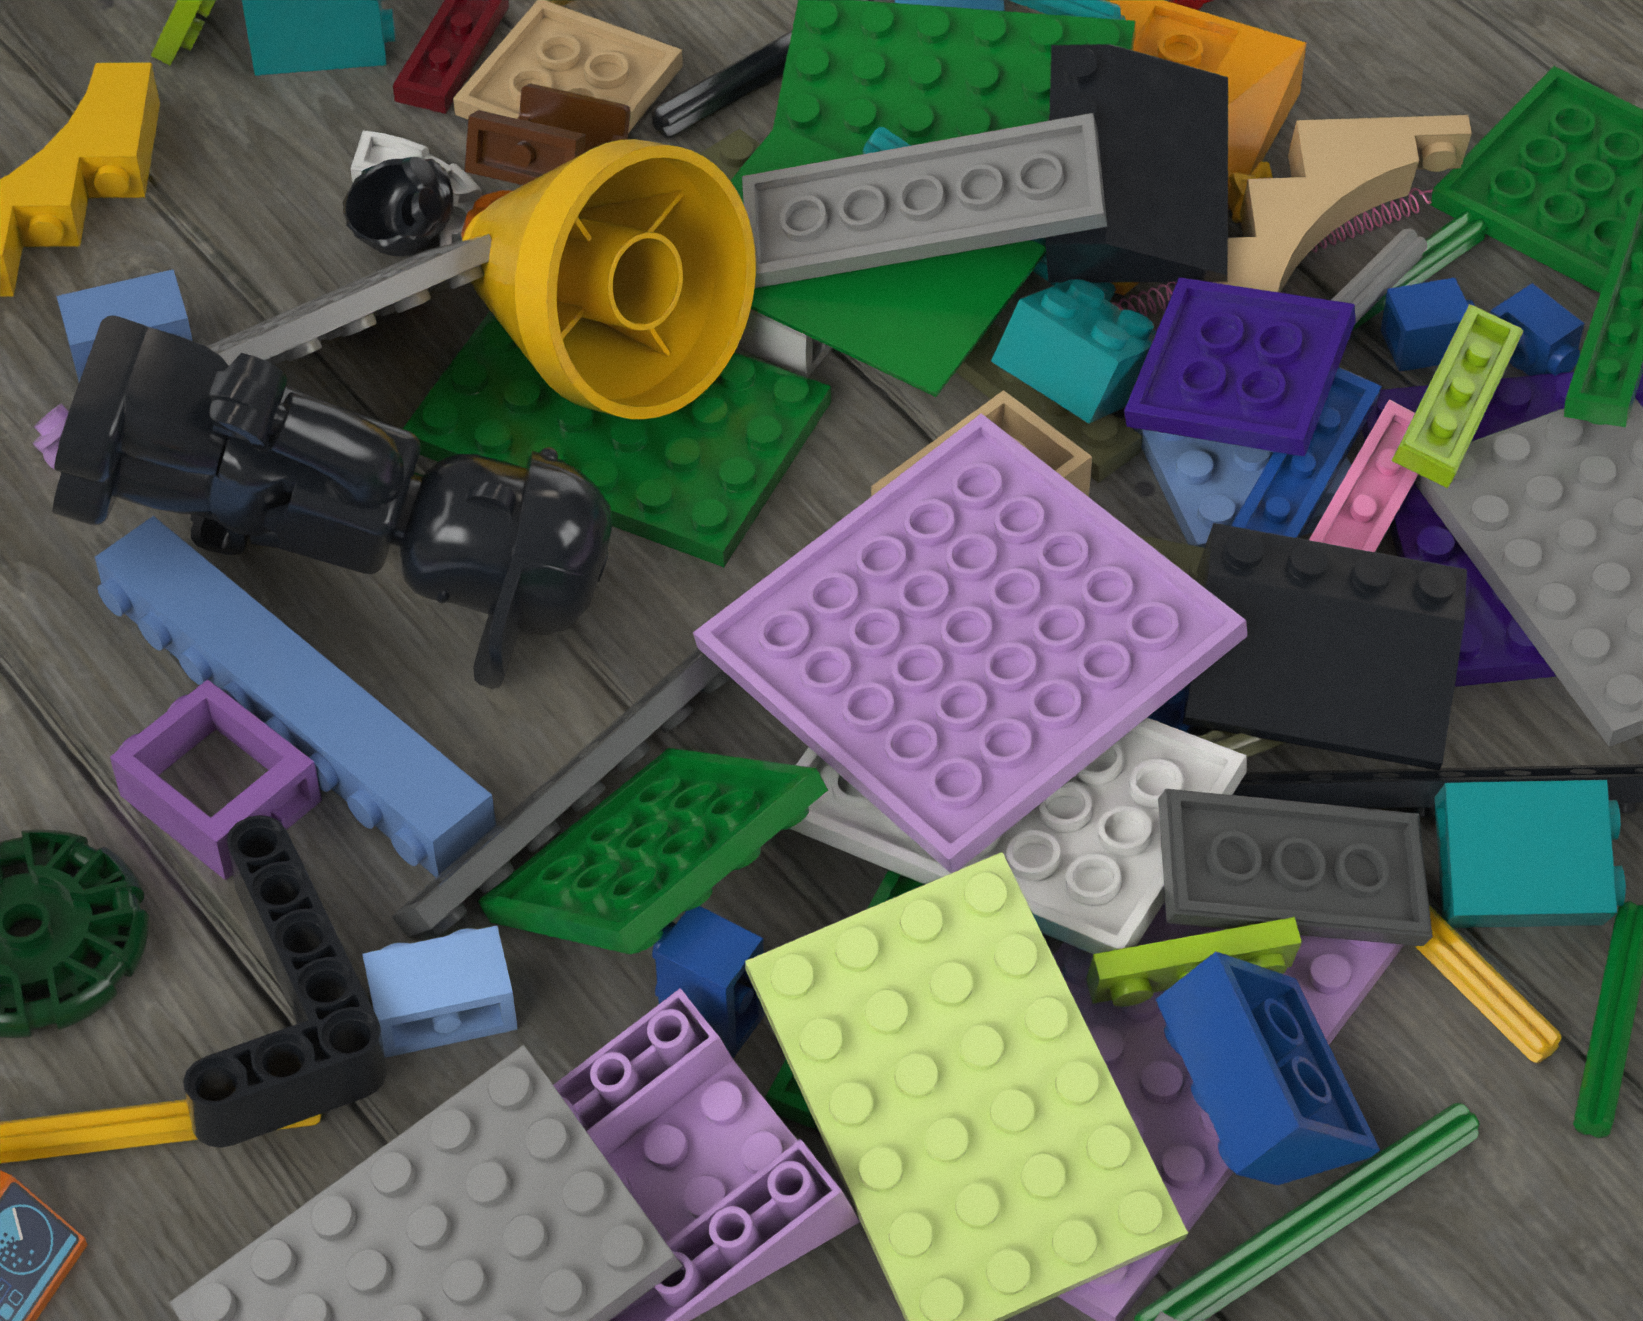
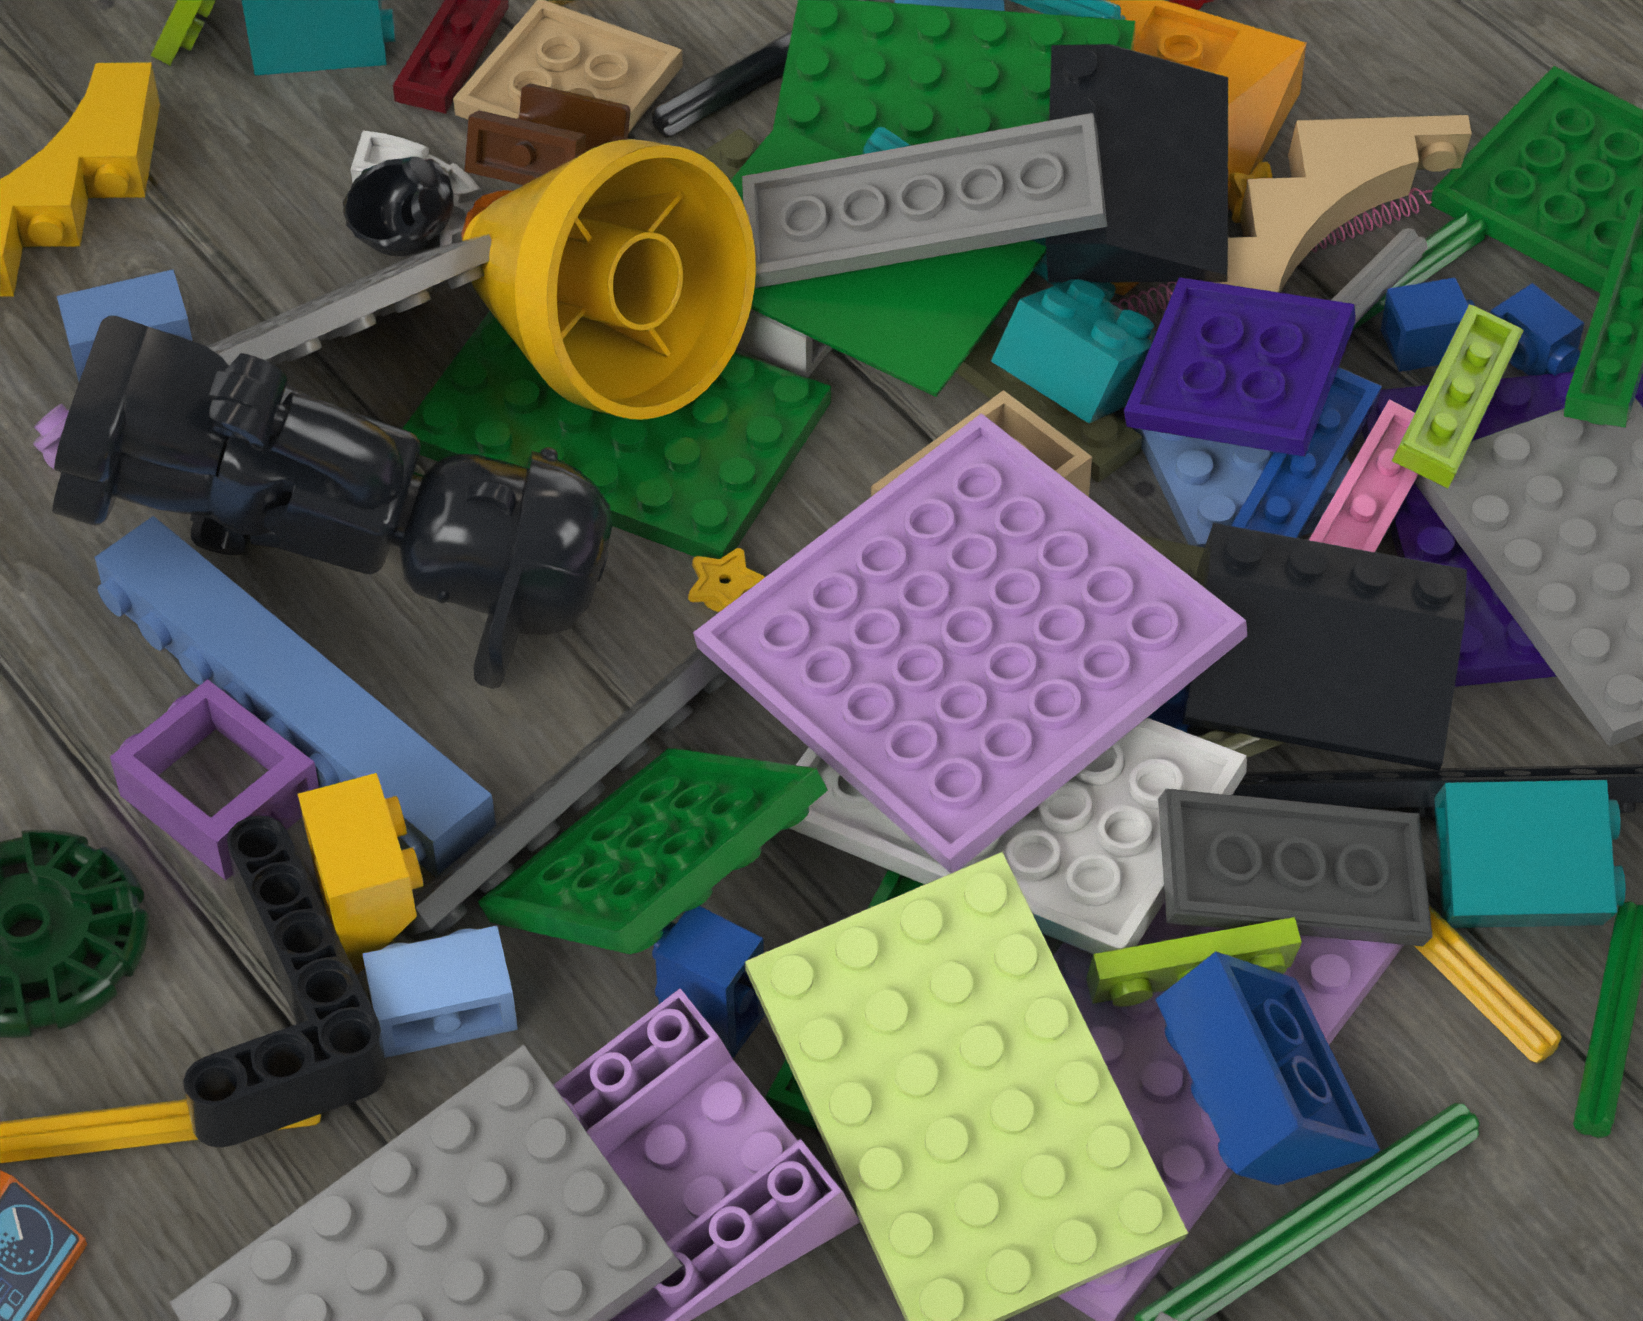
(360, 863): none -> yellow slope
(710, 572): none -> yellow plate

